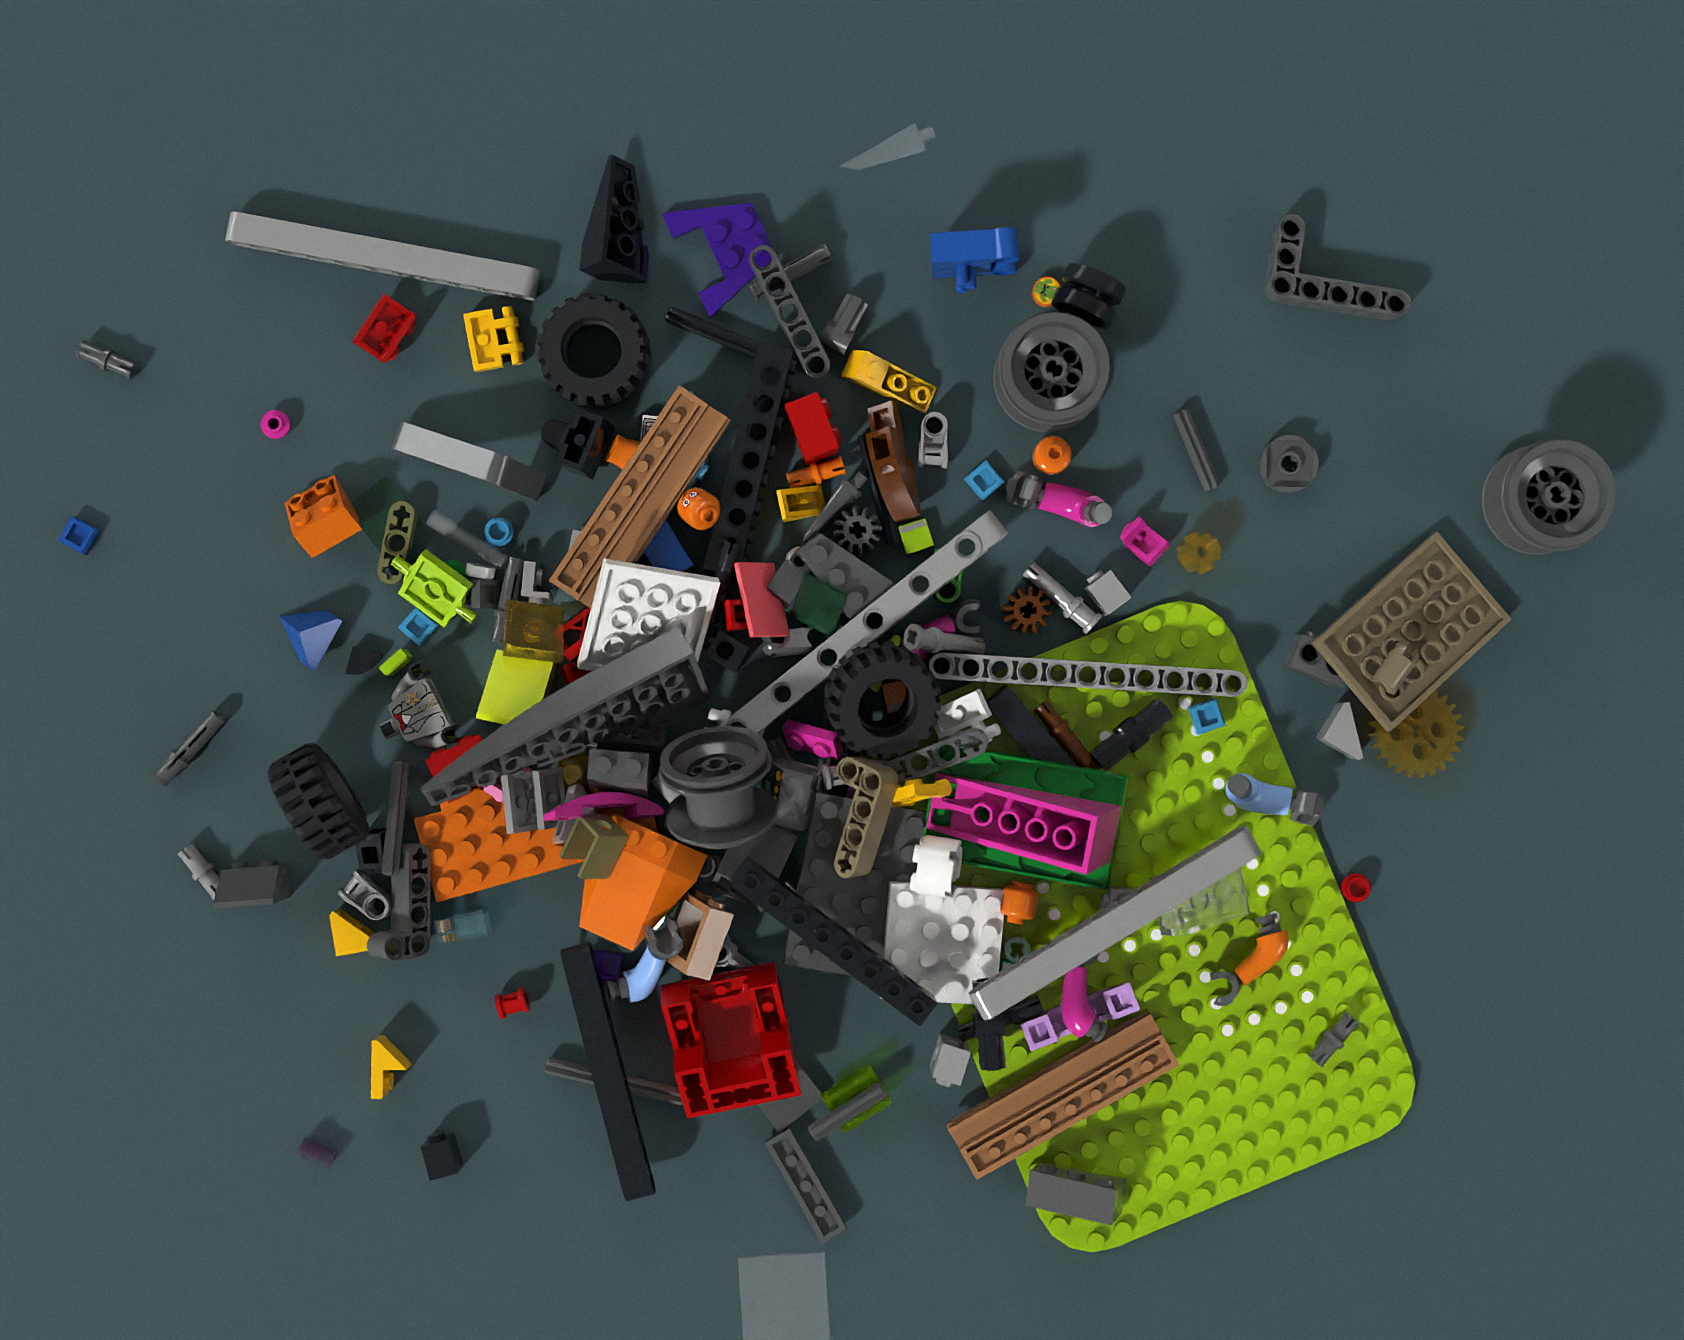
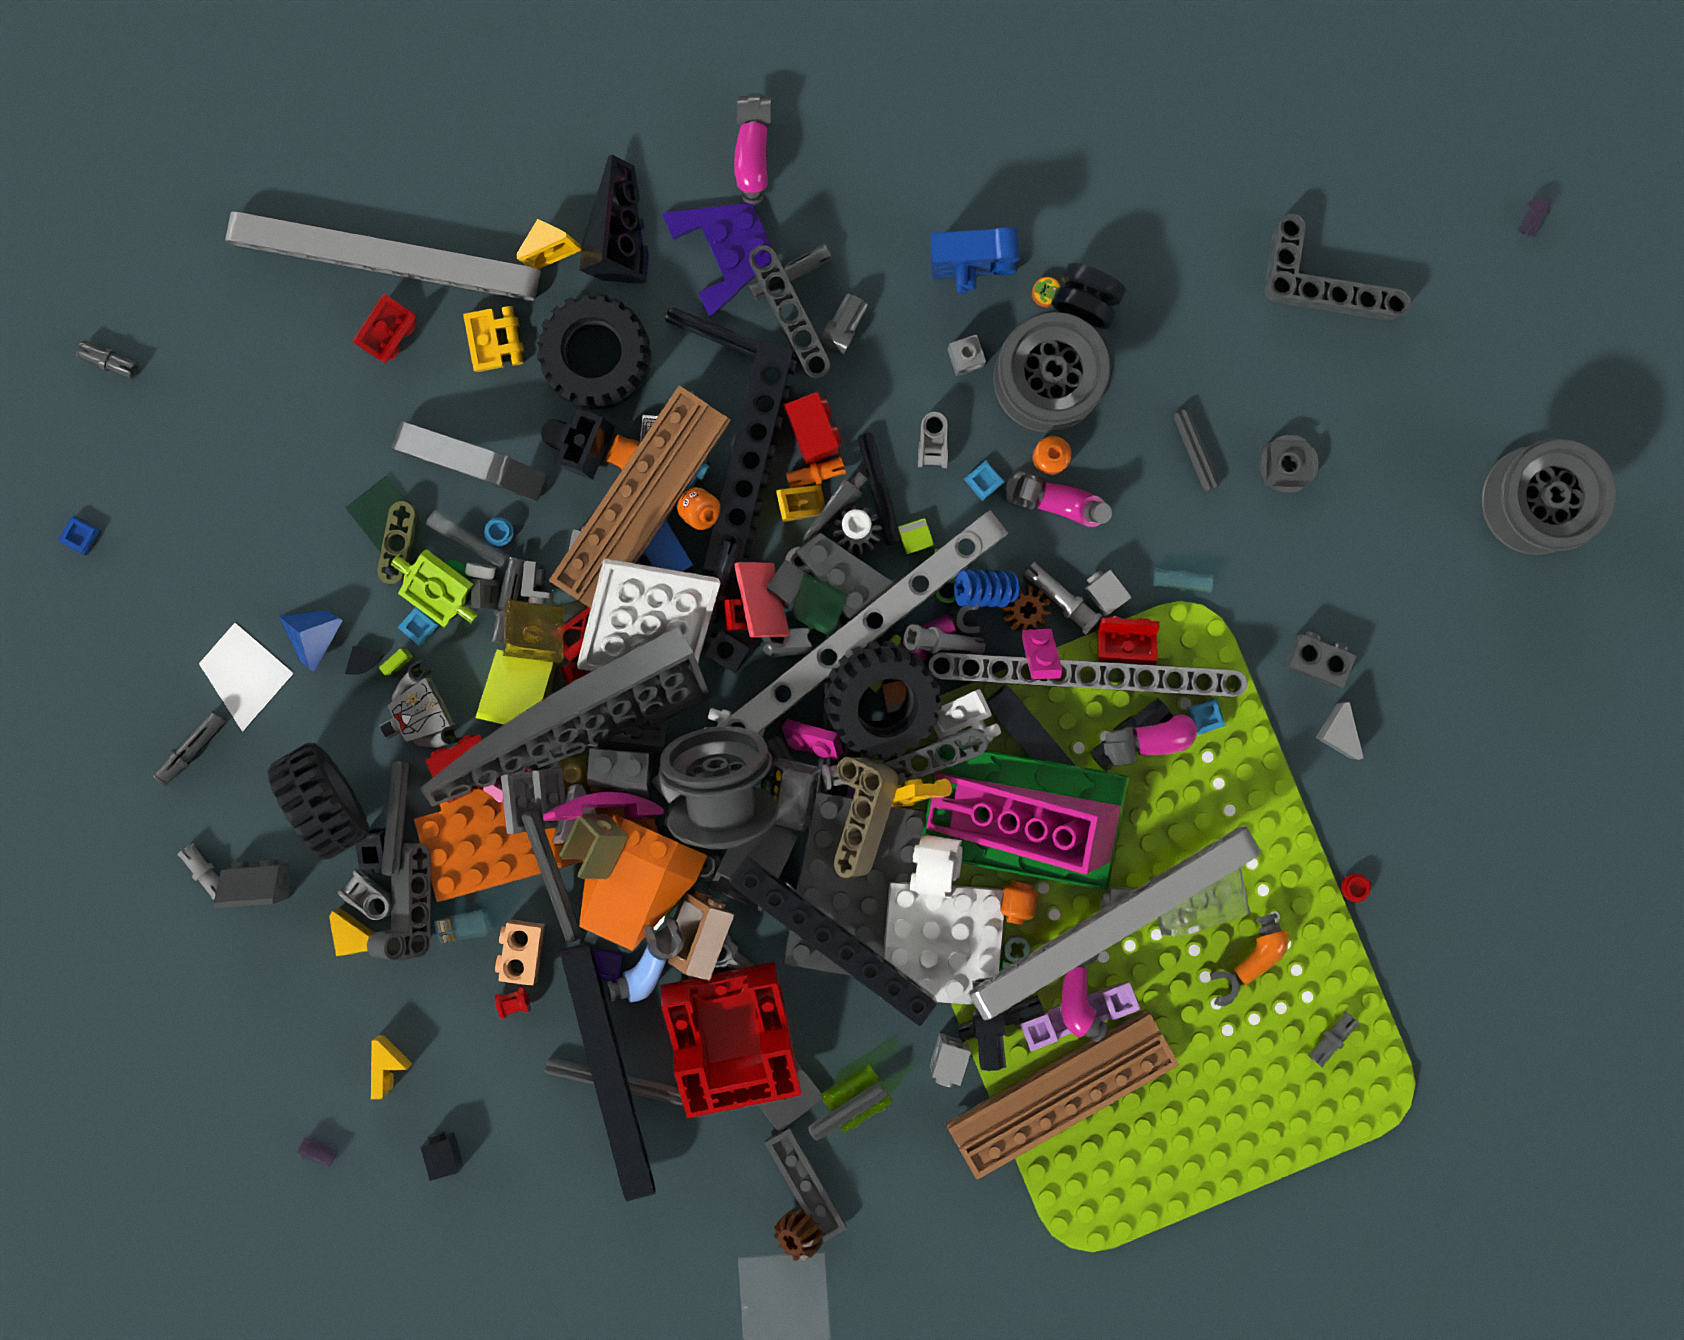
(243, 674): none -> white sticker
(283, 428): dark pink plate -> none
(322, 516): orange slope -> none
(528, 954): none -> light nougat brick
(546, 245): none -> yellow slope
(551, 875): none -> dark grey axle
(750, 149): none -> dark pink piece
(798, 1234): none -> reddish brown gear
(856, 524): none -> white tile
(888, 380): yellow slope -> none
(889, 461): reddish brown slope -> none
(900, 145): clear bar -> none
(966, 355): none -> light grey brick
(986, 588): none -> blue piece
(1041, 654): none -> dark pink plate
(1060, 730): reddish brown pin -> none
(1076, 1193): dark grey wedge -> none
(1127, 641): none -> red bracket
(1143, 541): dark pink bracket -> none
(1157, 739): none -> dark pink piece
(1183, 580): none -> clear light blue pin
(1188, 555): clear yellow brick -> none
(1273, 799): piece -> none
(1396, 667): dark tan piece -> none
(1400, 751): clear yellow gear -> none
(1422, 601): dark tan plate -> none
(1537, 210): none -> clear purple pin

